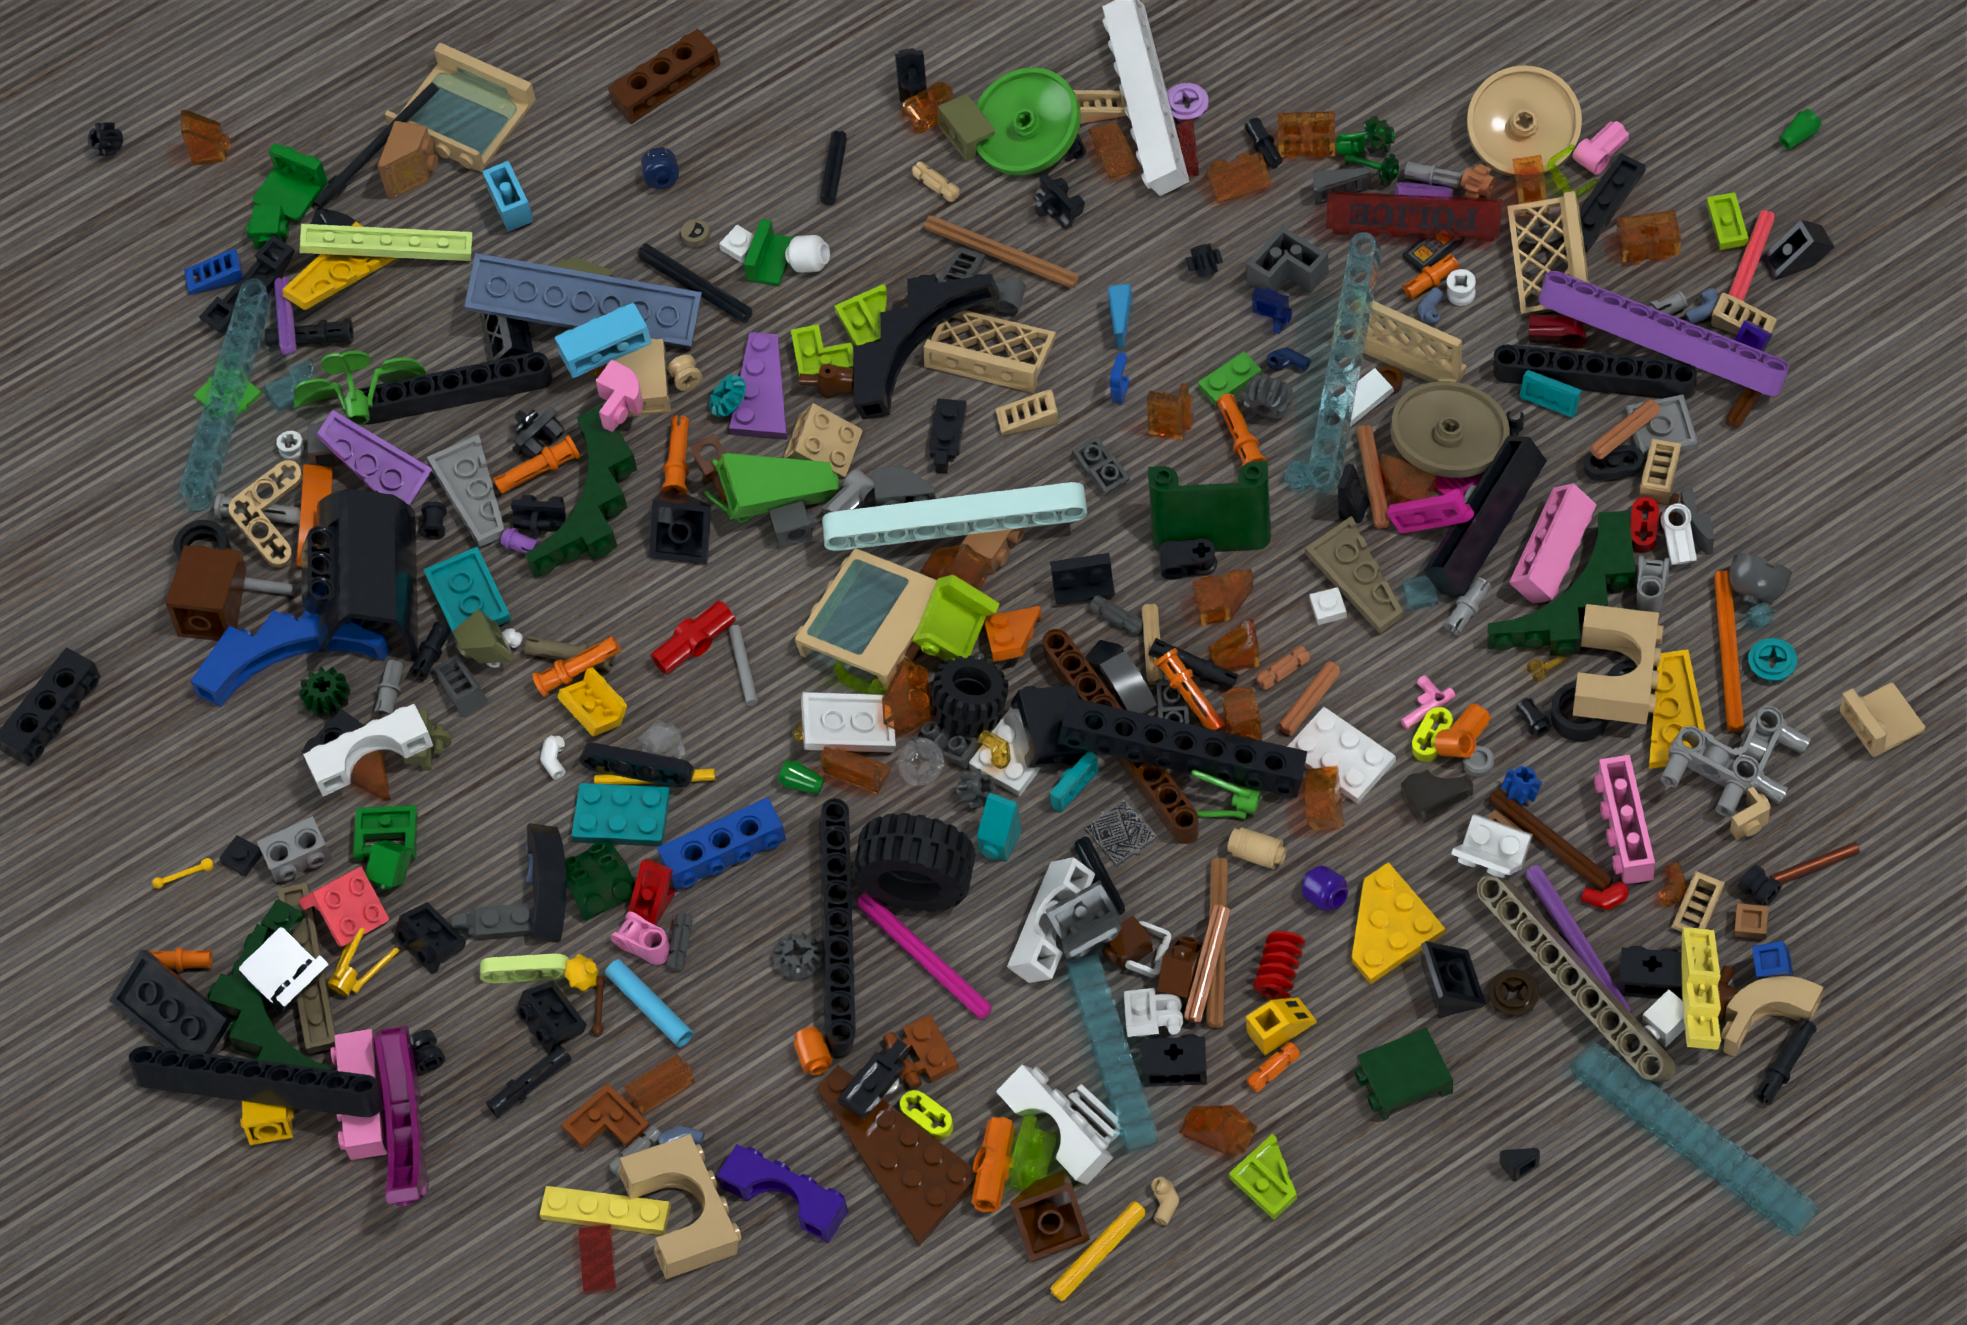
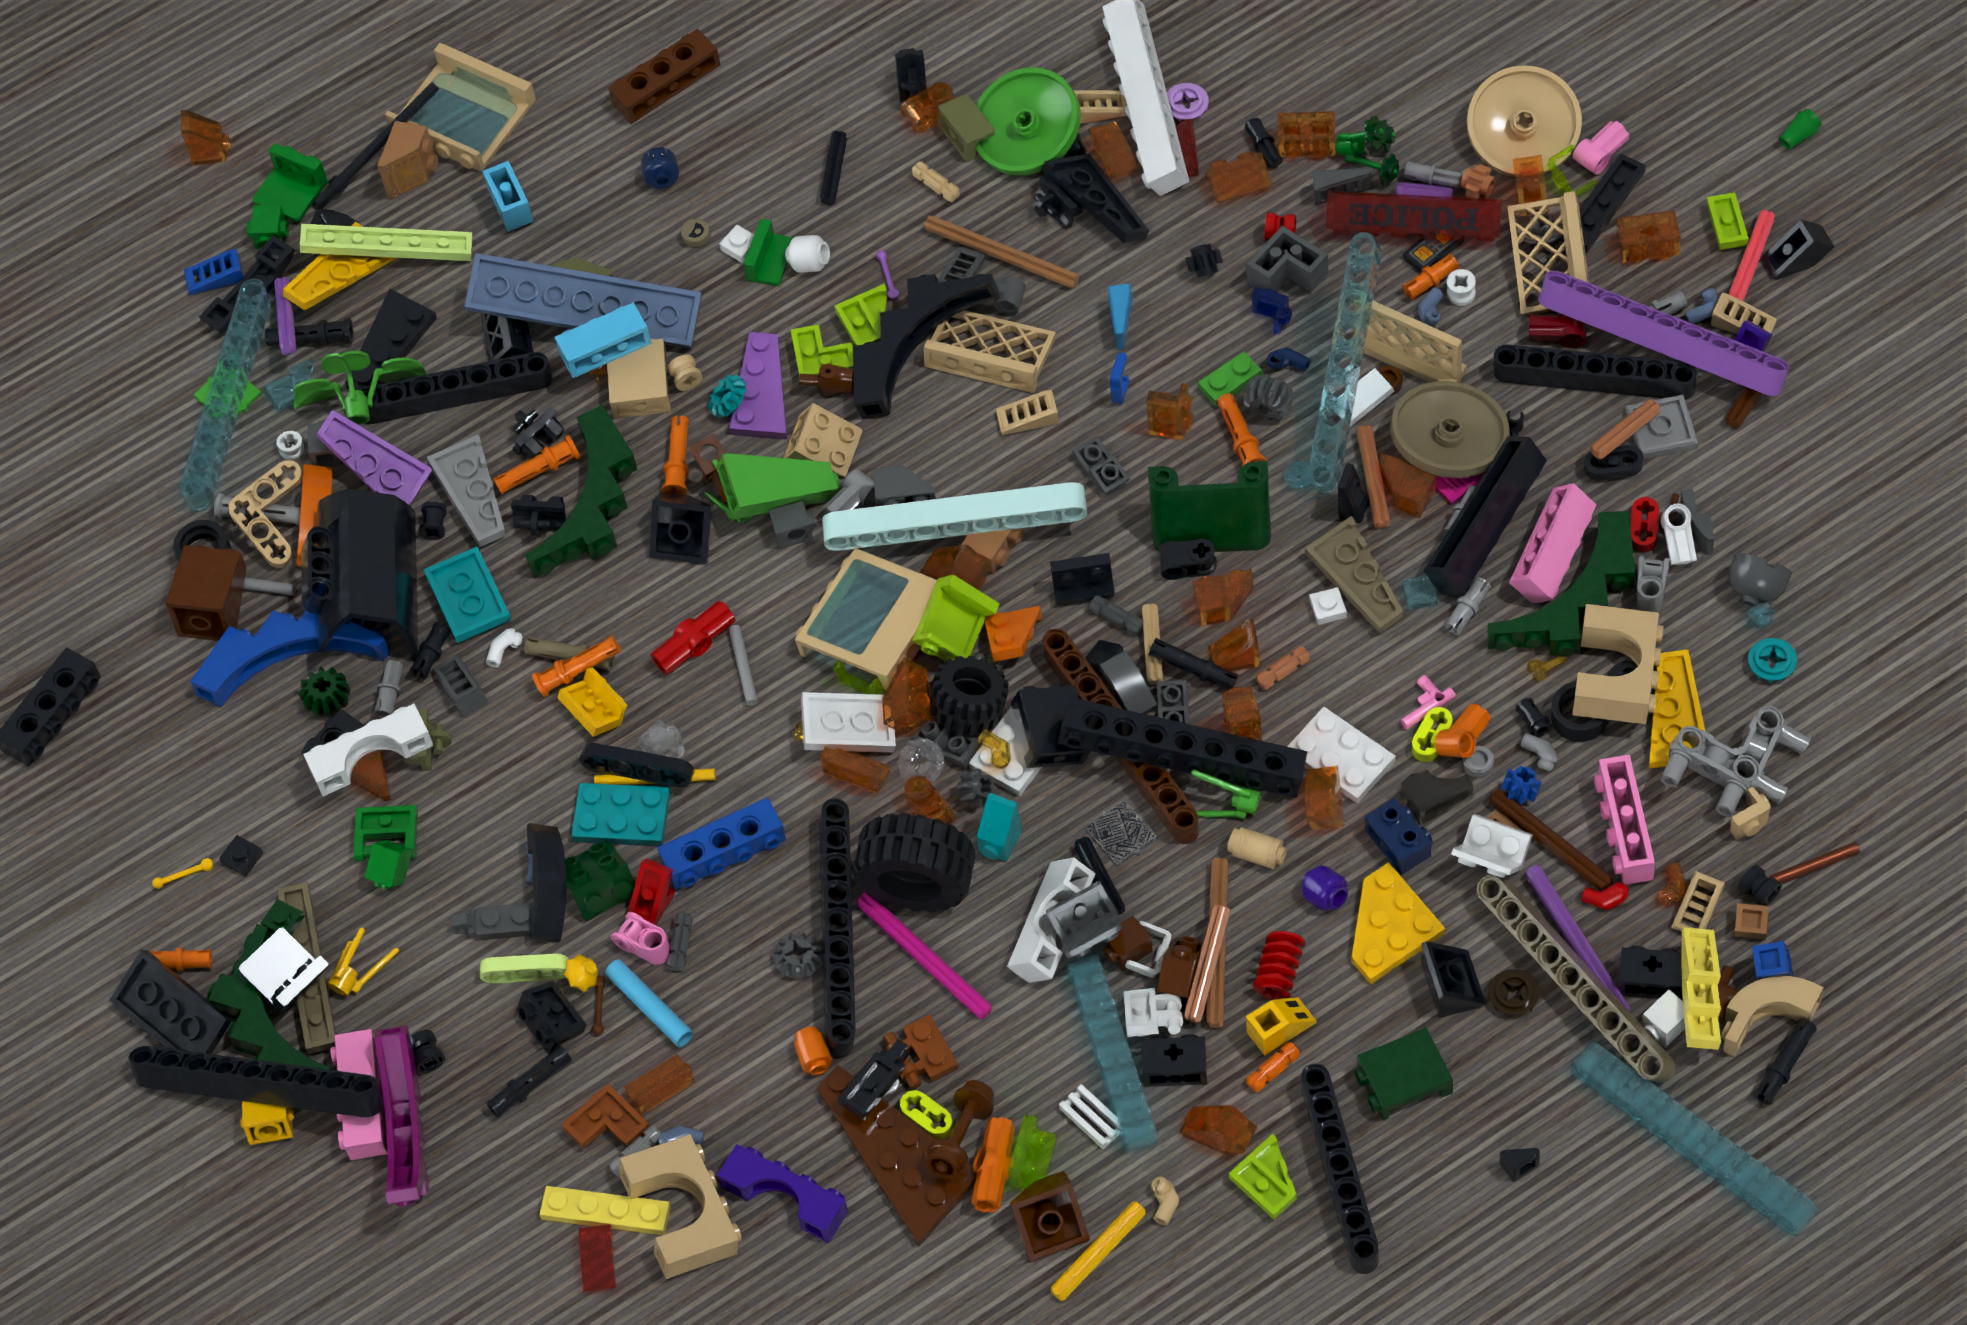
(105, 139): black gear -> none
(292, 843): light grey brick -> none
(347, 905): coral bracket -> none
(393, 334): none -> black wing
(428, 936): black bracket -> none
(482, 639): olive slope -> none
(513, 540): medium lavender pin -> none
(549, 753): white arm -> none
(622, 392): bright pink brick -> none
(695, 282): black axle -> none
(800, 778): green cone -> none
(893, 294): none -> medium lavender hinge
(929, 804): none -> clear orange piece
(947, 432): black hinge -> none
(947, 1156): none -> reddish brown piece
(1074, 781): teal plate -> none
(1079, 1150): white arch -> none
(1097, 194): none -> black wing
(1178, 681): orange pin -> none
(1275, 222): none -> red wheel
(1309, 698): nougat axle -> none
(1339, 1181): none -> black beam
(1398, 835): none -> dark blue brick
(1430, 512): dark pink plate -> none
(1543, 749): none -> light grey arm
(1550, 393): teal plate -> none
(1658, 488): tan slope -> none
(1729, 652): orange axle -> none
(1880, 718): tan bracket -> none

